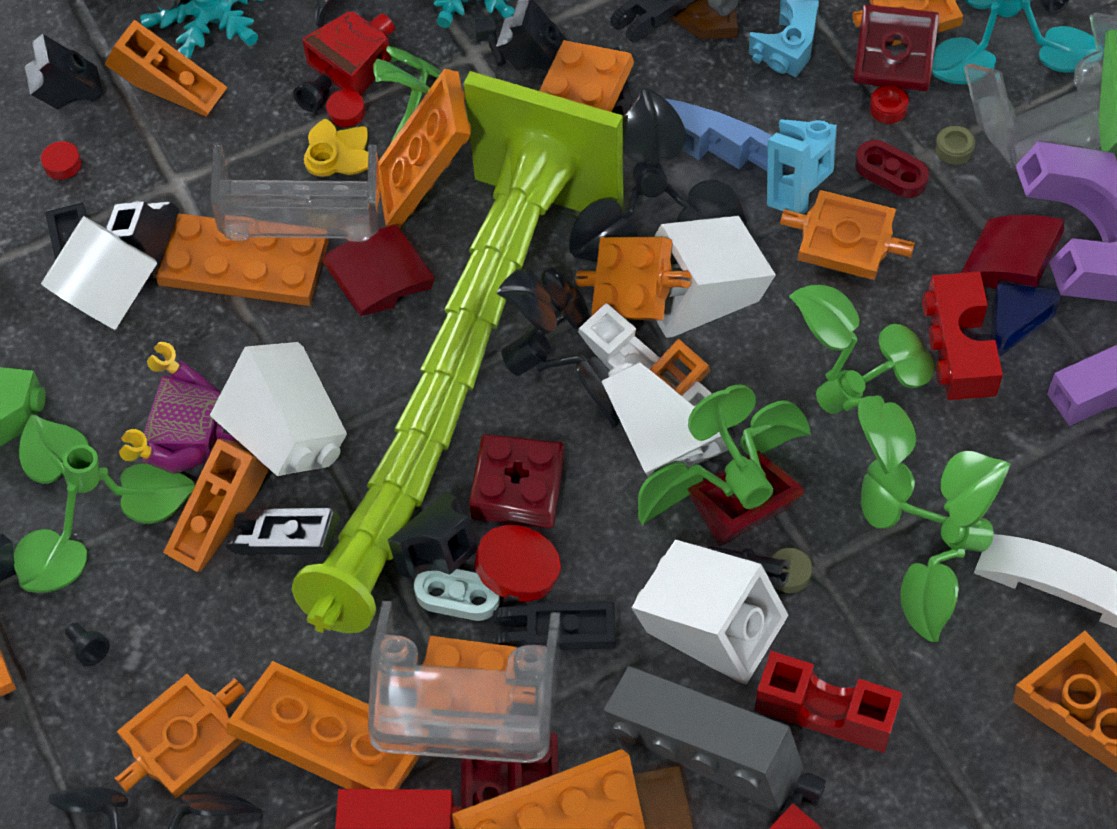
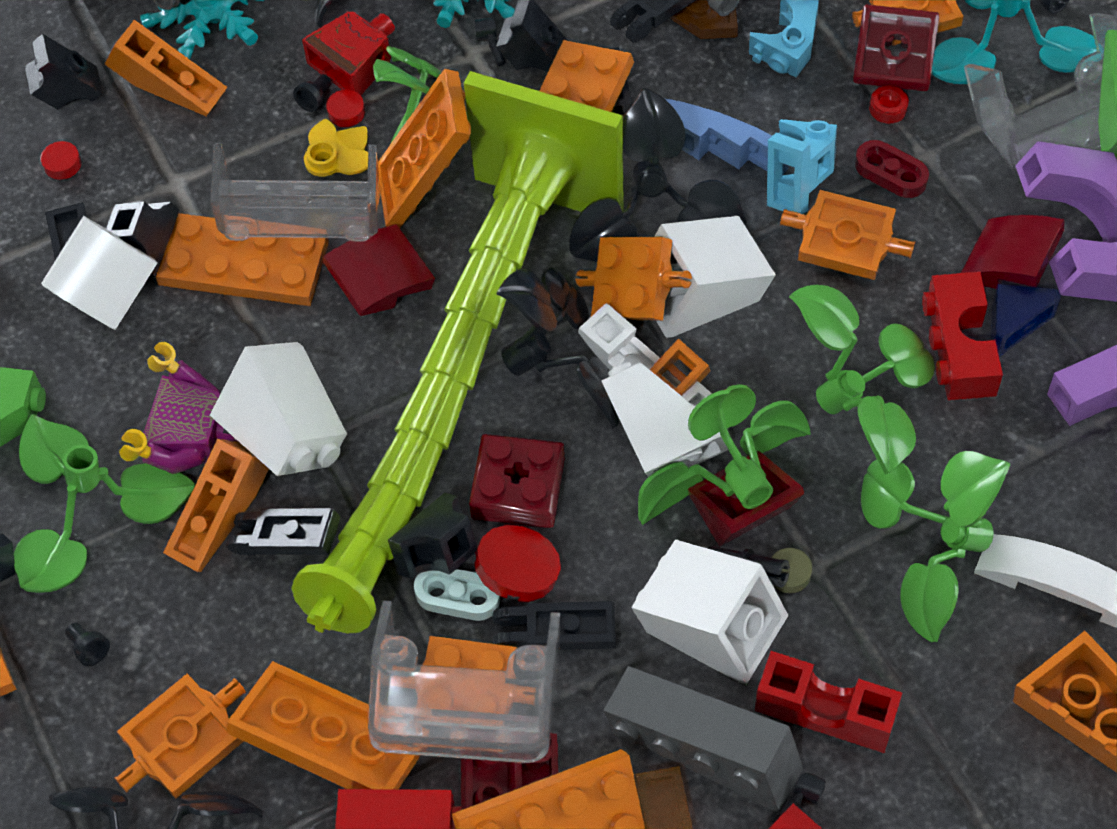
(955, 145): olive tile -> none

